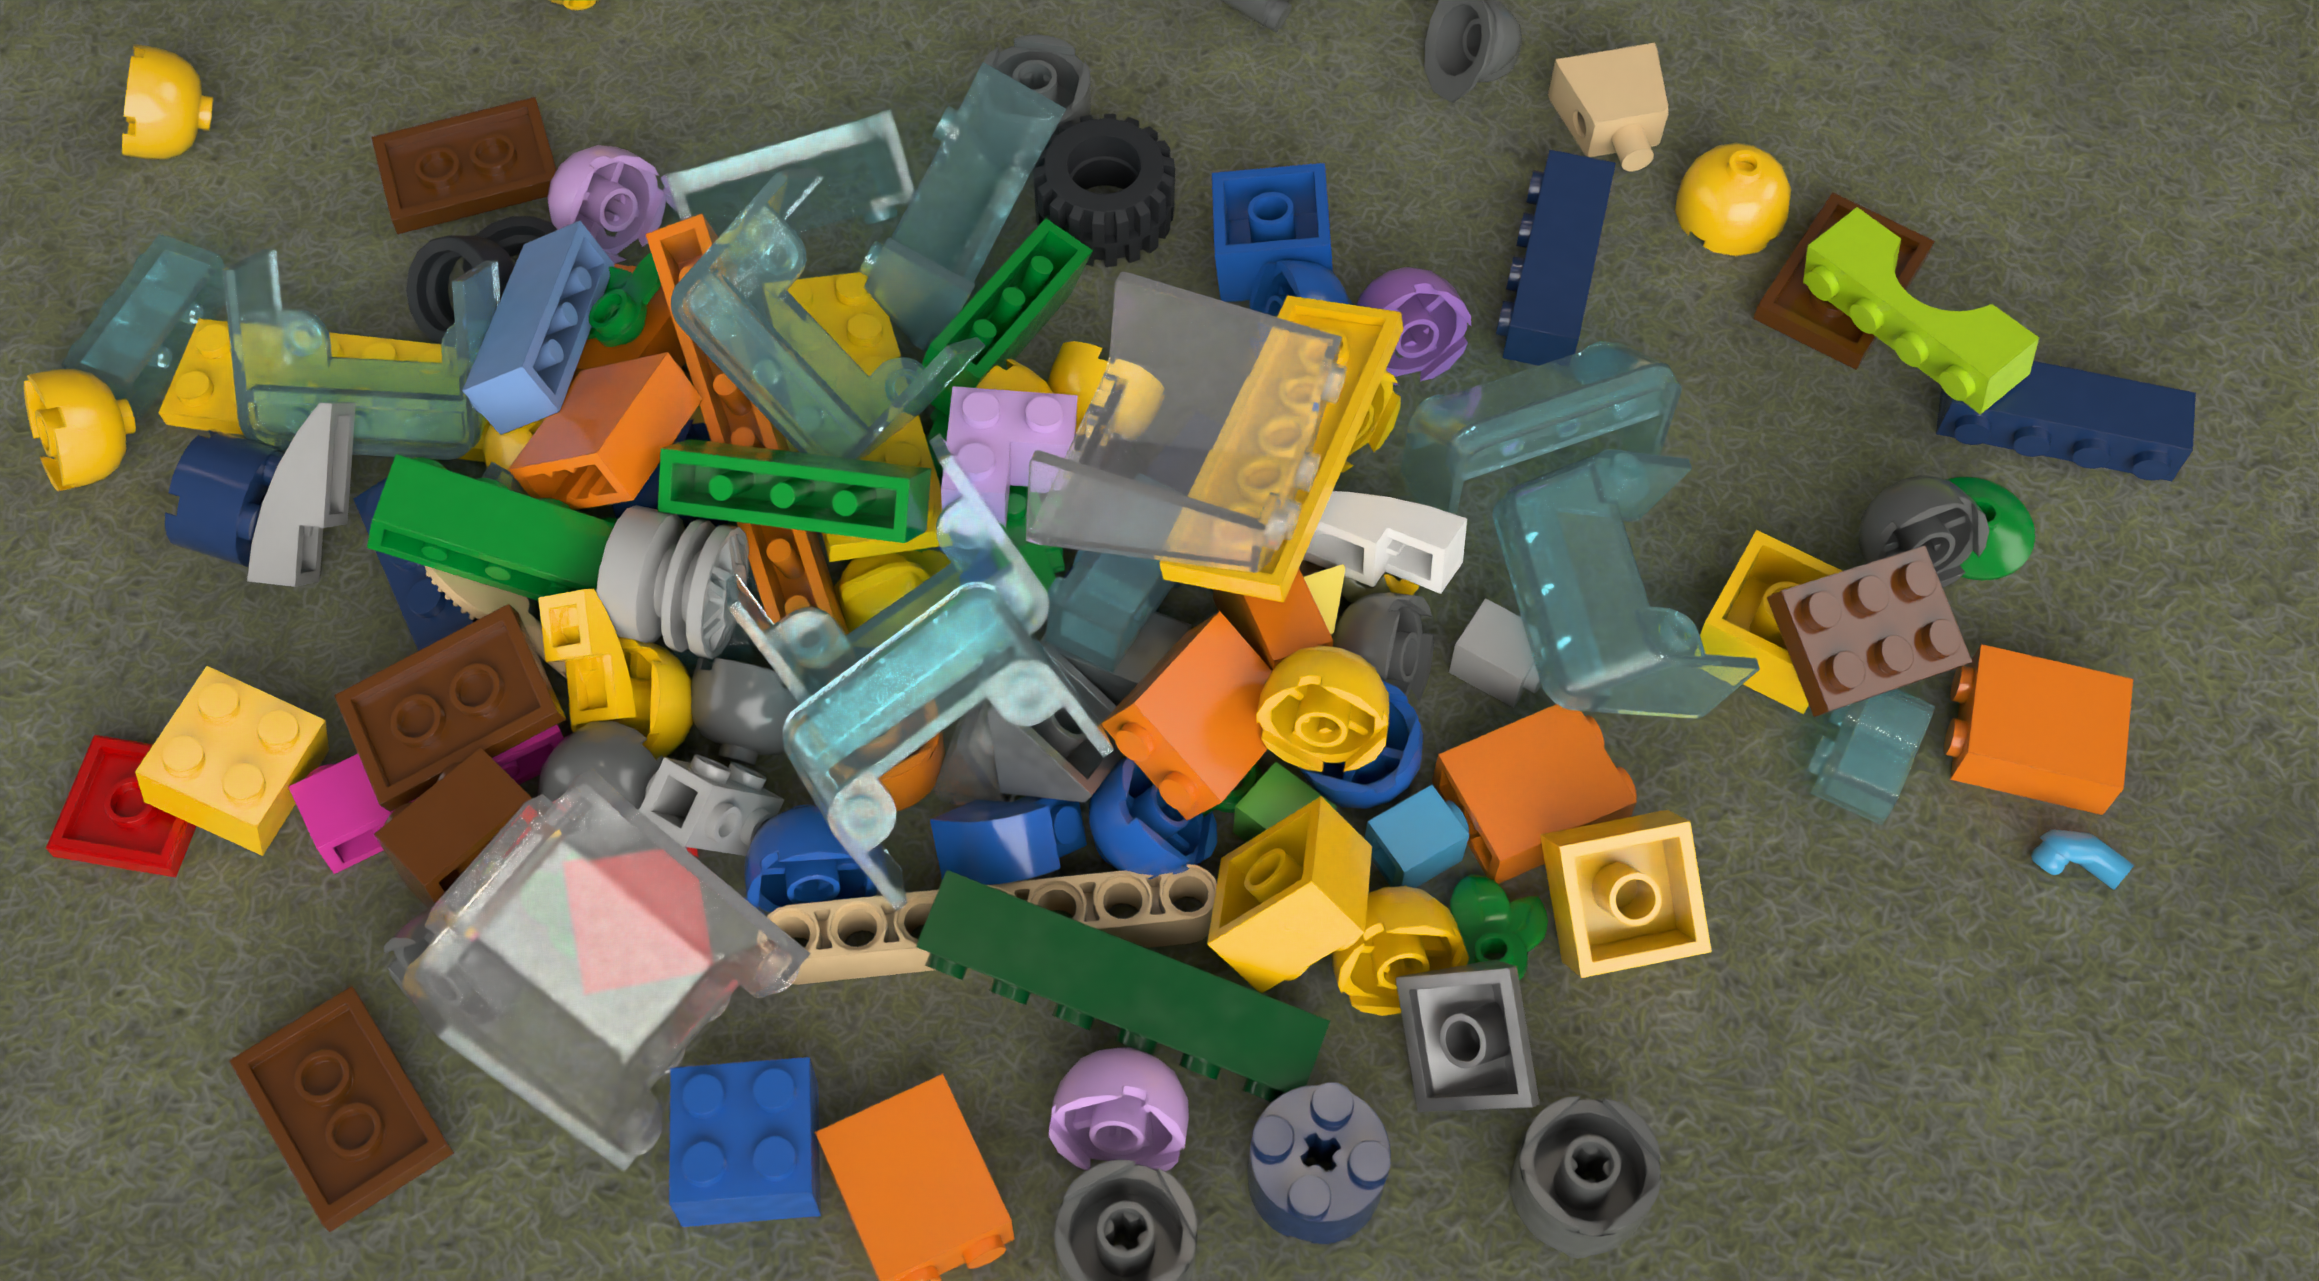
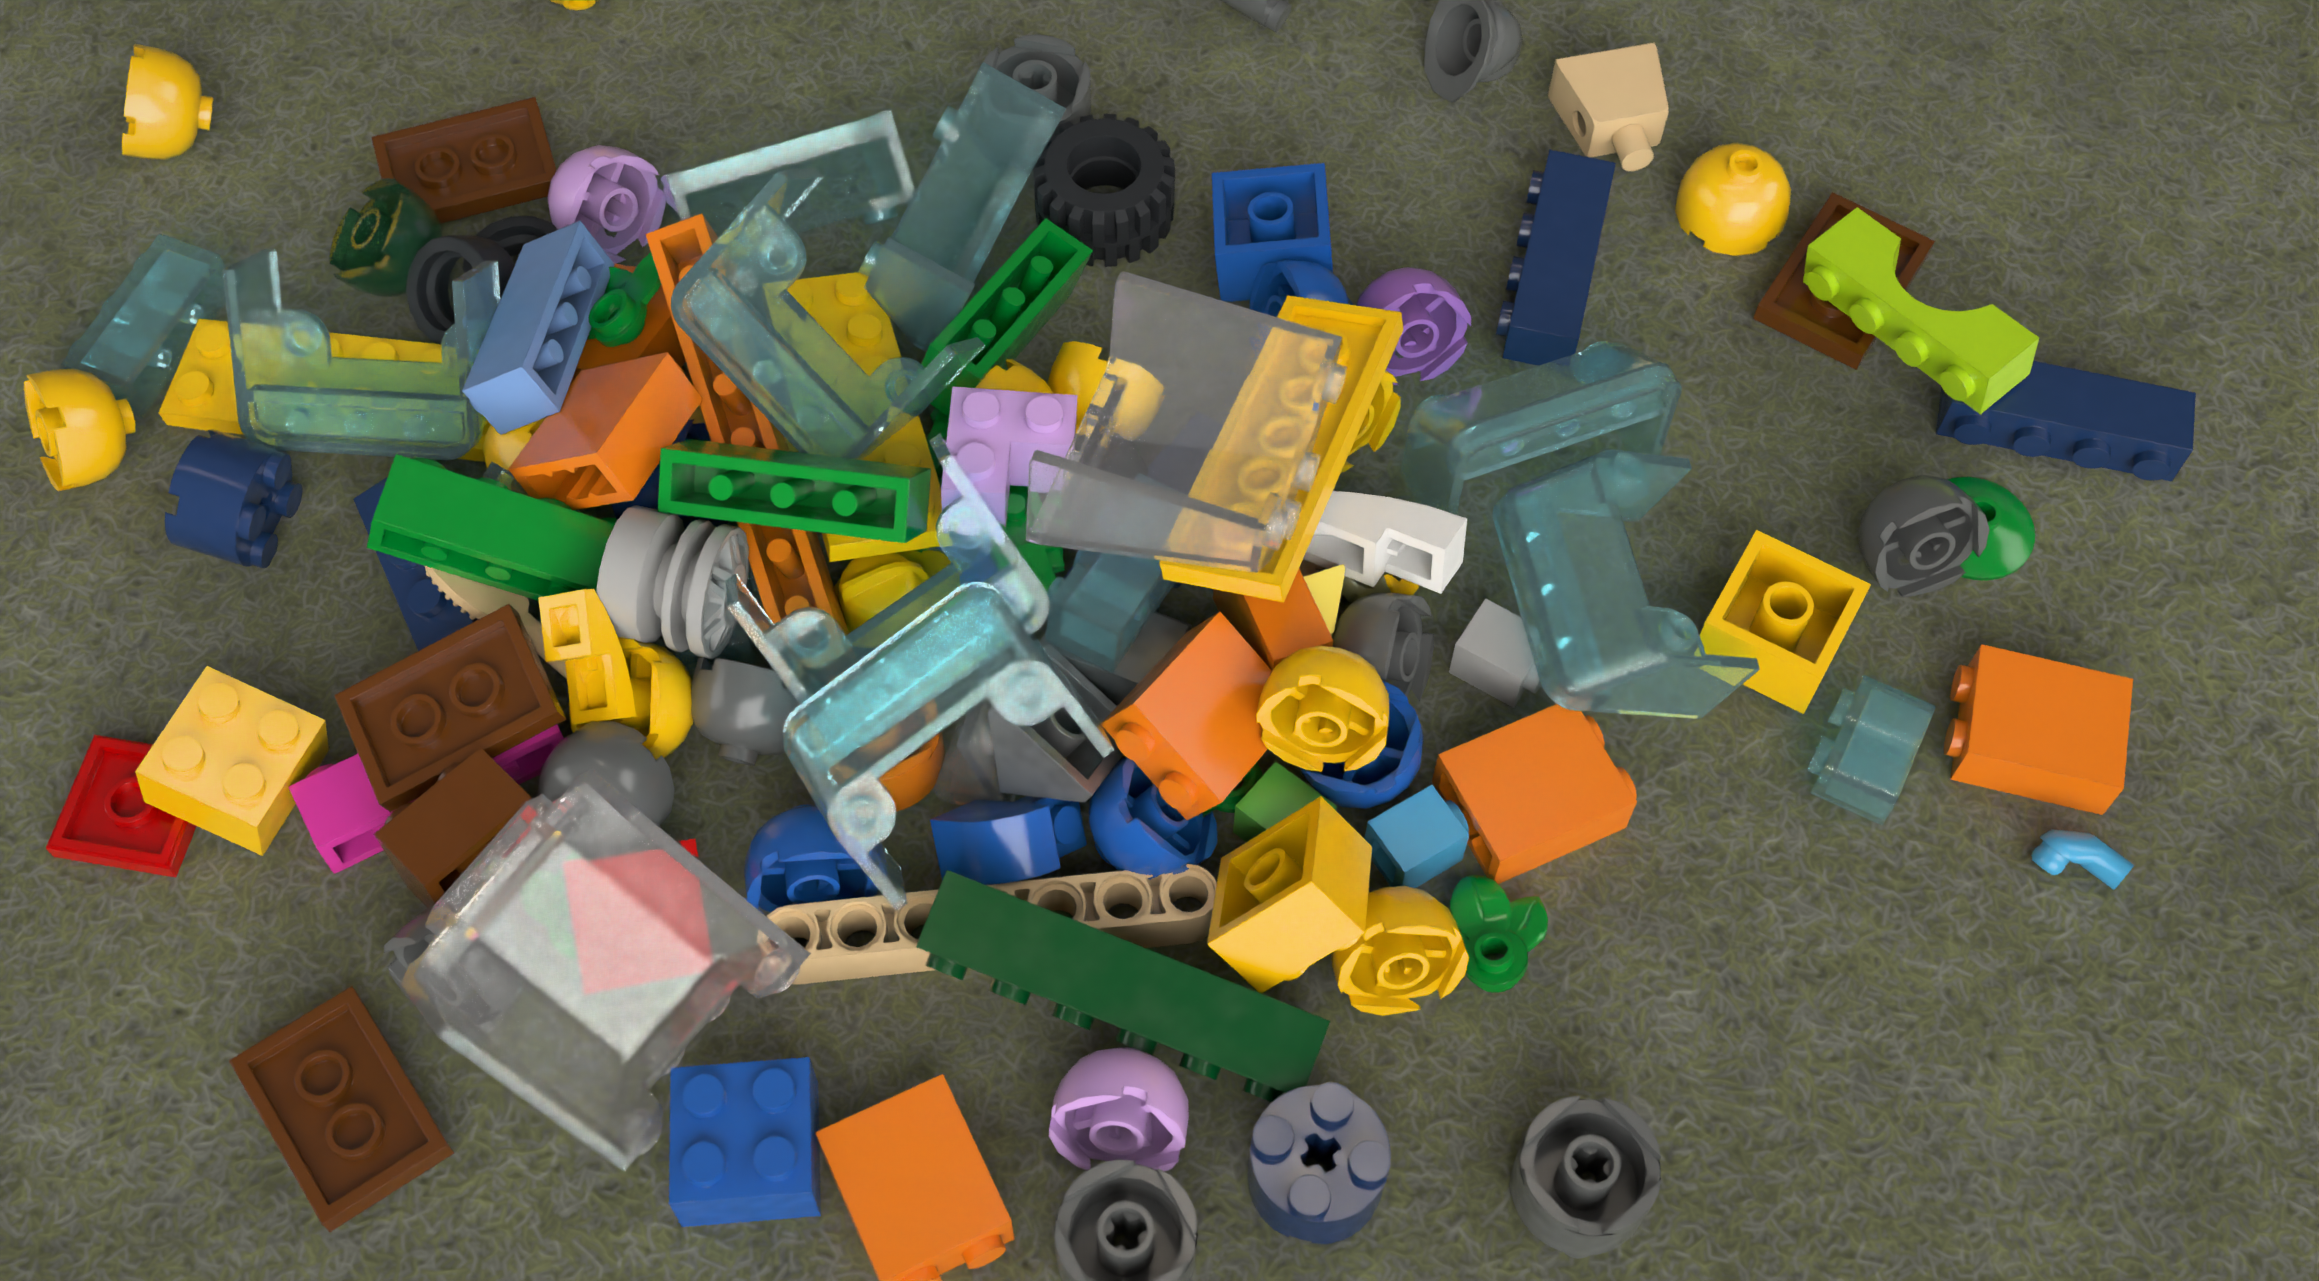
(304, 497): light grey slope -> none
(382, 239): none -> clear green cylinder
(709, 803): light grey brick -> none
(1467, 1038): flat silver slope -> none
(1626, 893): yellow brick -> none
(1868, 630): plate -> none

